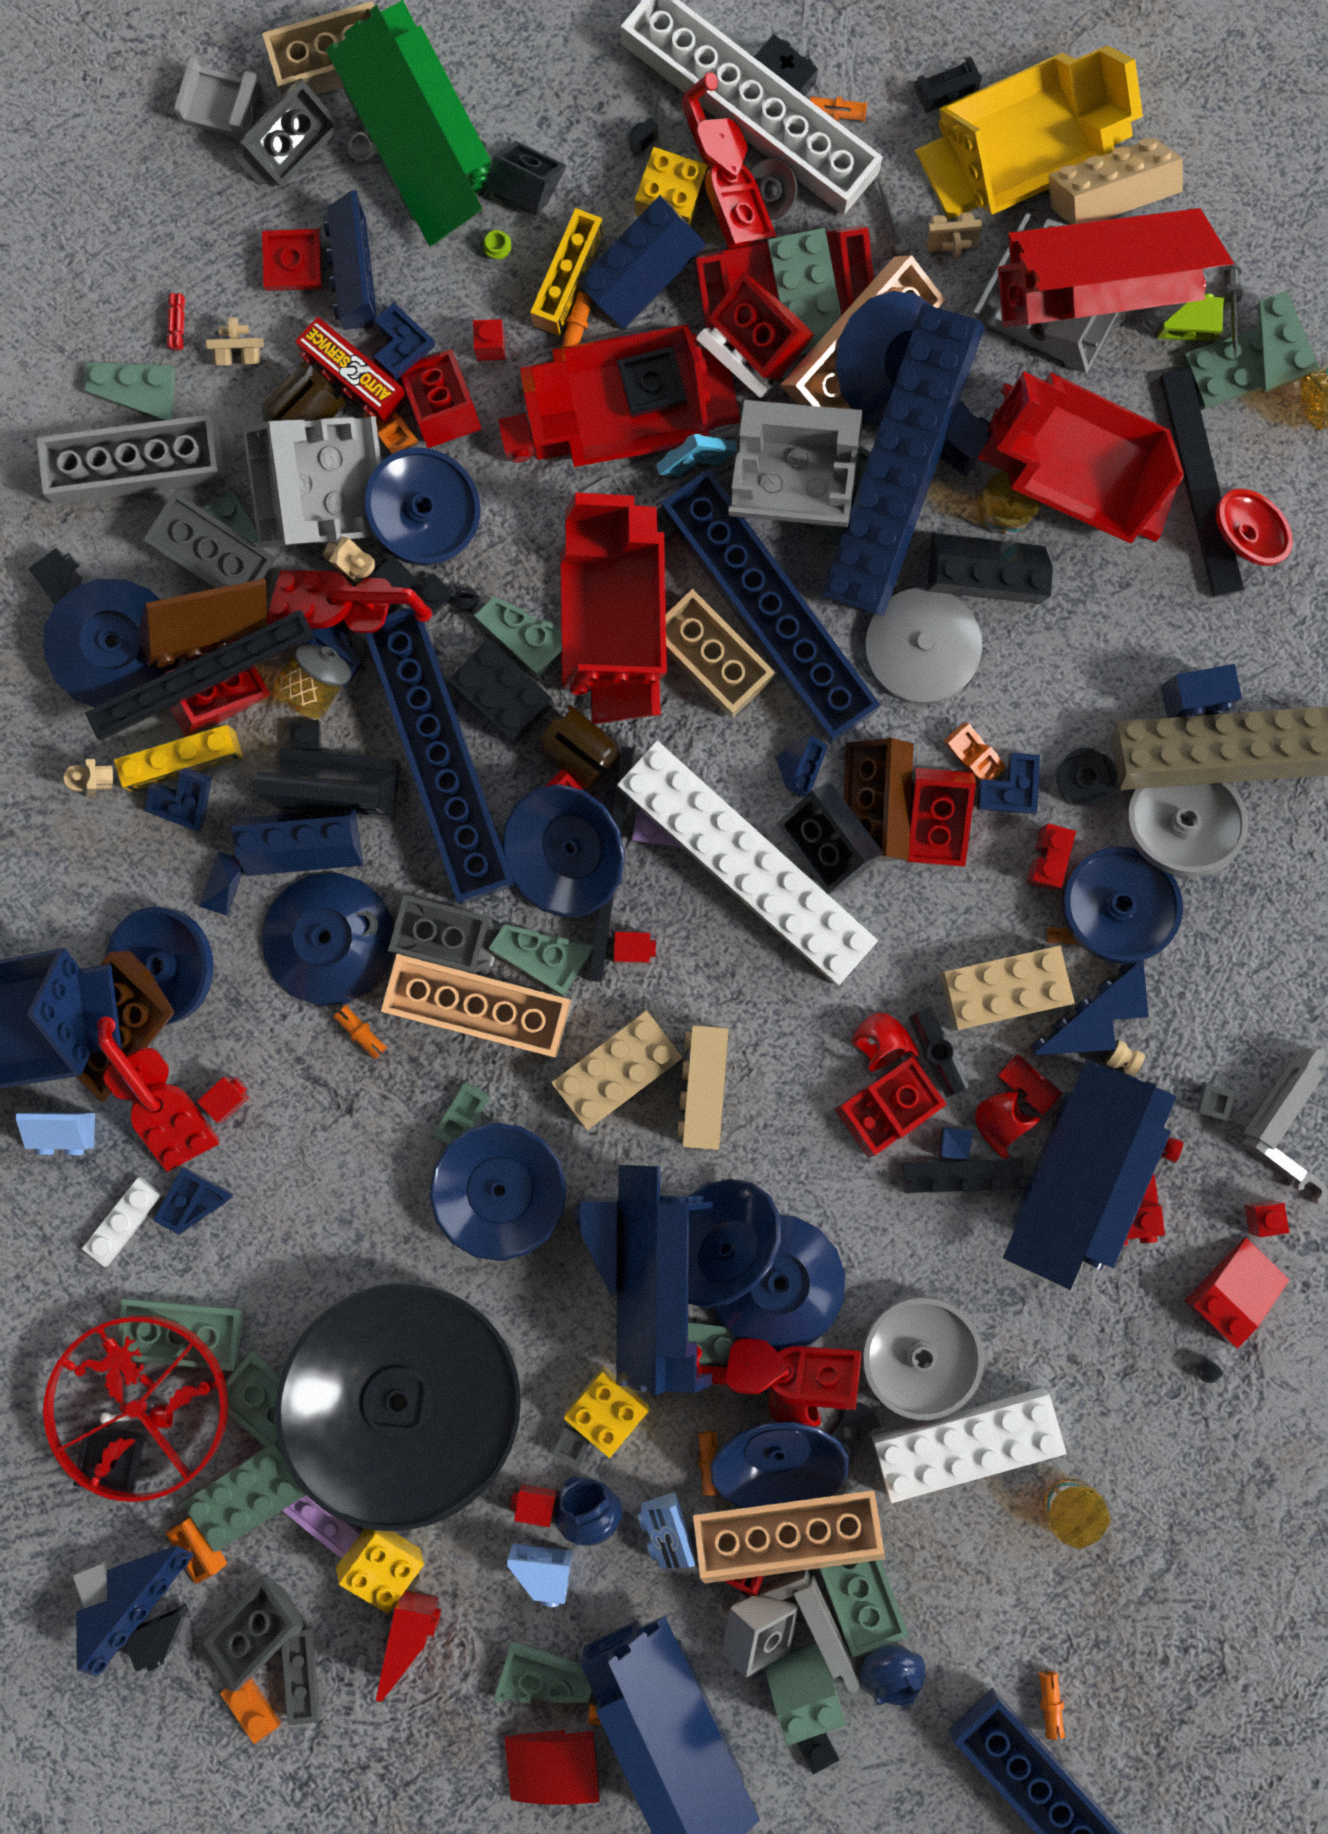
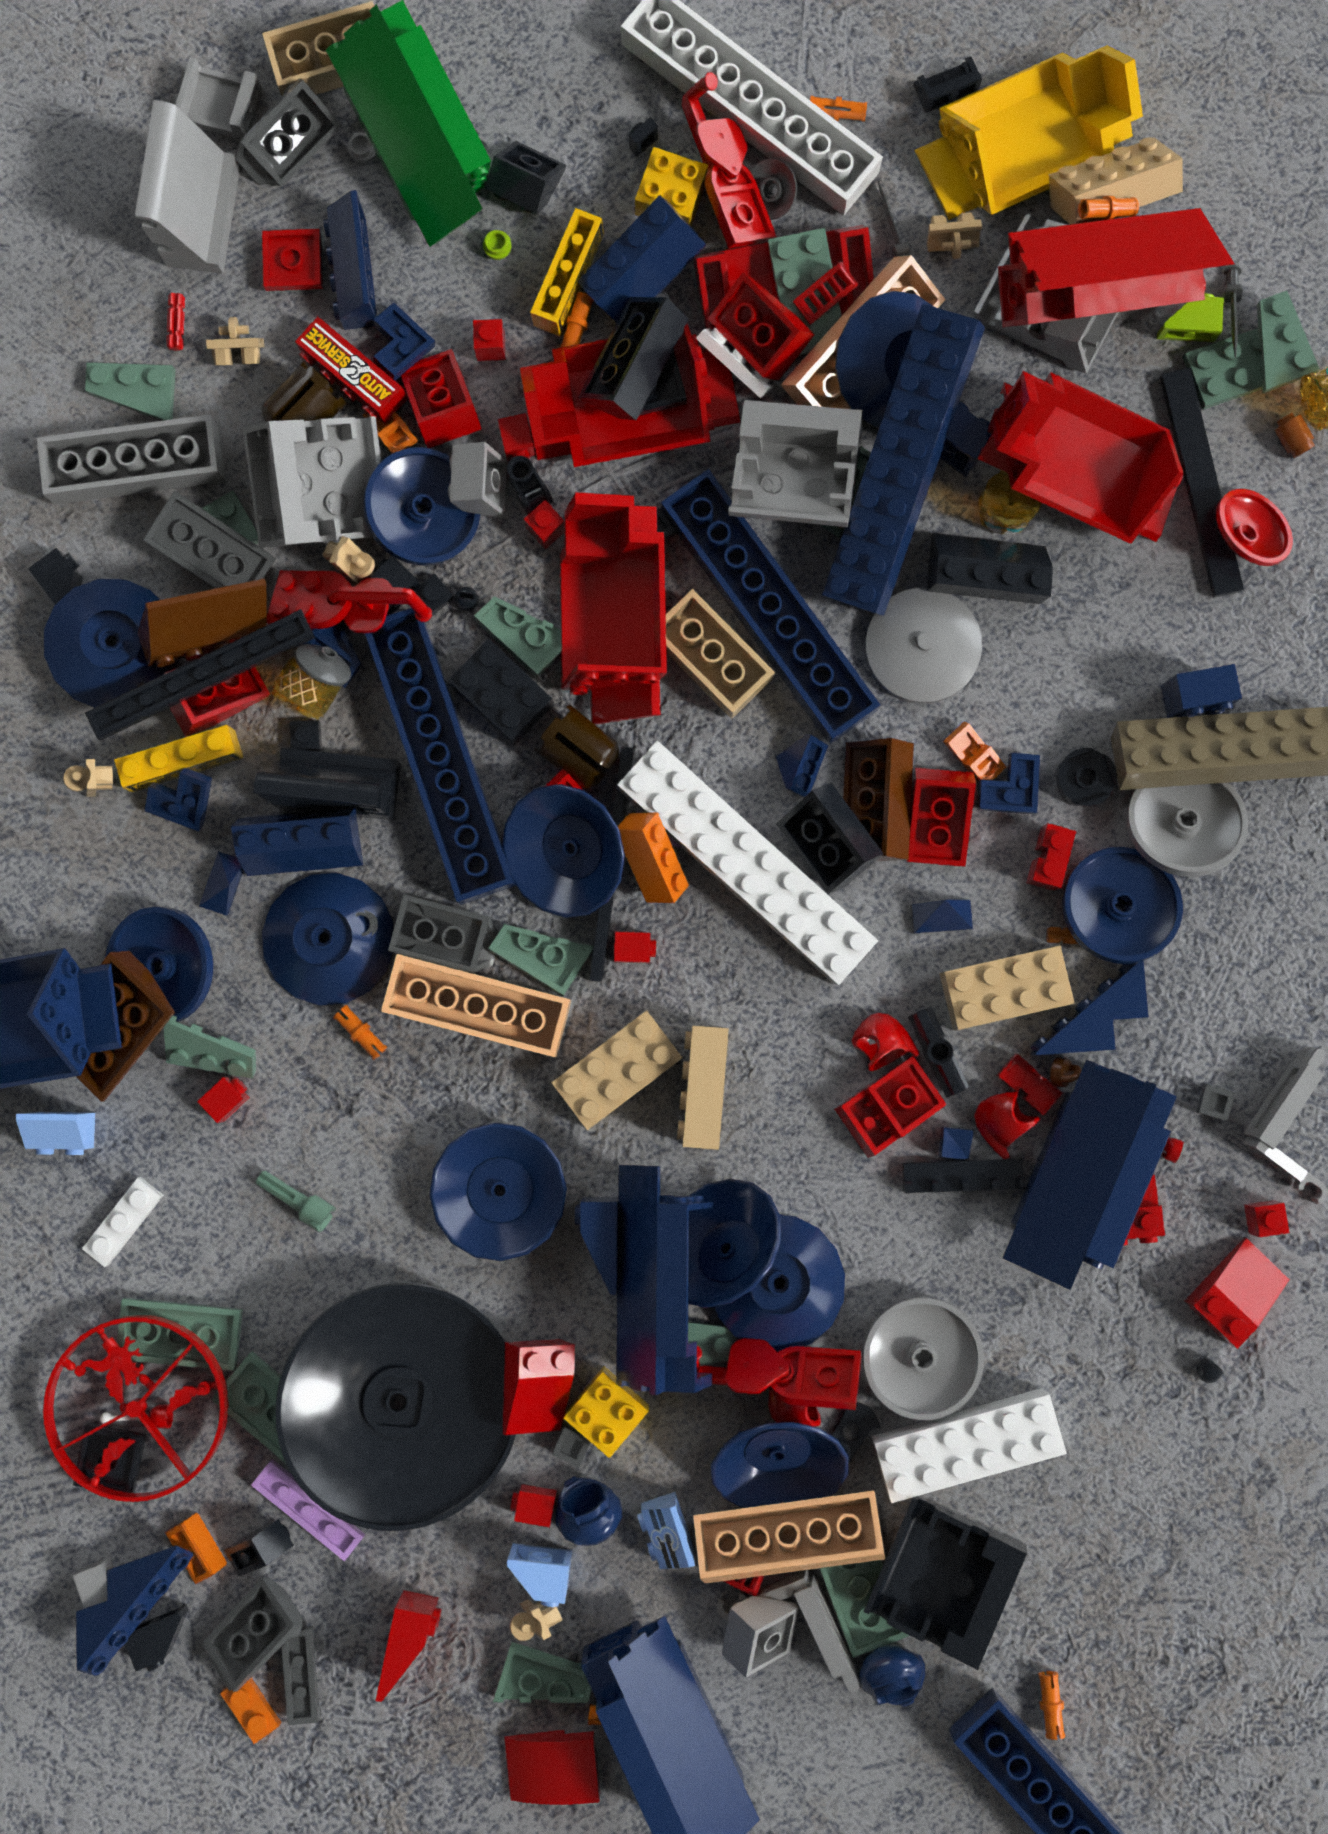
(170, 1129): red plate -> none
(186, 192): none -> light grey panel
(190, 1201): dark blue wing -> none
(198, 1050): none -> sand green wing
(243, 1497): sand green plate -> none
(259, 1547): none -> black slope
(312, 1210): none -> sand green piece
(379, 1567): yellow brick -> none
(462, 1113): sand green slope -> none
(479, 480): none -> light grey slope
(529, 489): none -> black piece
(534, 1621): none -> tan hips
(536, 1385): none -> red slope
(545, 524): none -> red brick
(634, 356): none -> black slope
(652, 858): none -> orange brick
(696, 450): medium azure plate -> none
(708, 1450): orange pin -> none
(788, 64): black brick -> none
(804, 1694): sand green slope -> none
(818, 1752): black plate -> none
(845, 276): none -> red slope
(941, 916): none -> dark blue slope
(947, 1580): none -> black panel
(1062, 1070): none -> reddish brown tile
(1075, 1512): clear yellow brick -> none
(1108, 207): none -> orange pin
(1124, 1059): tan wheel -> none
(1294, 435): none -> dark orange brick

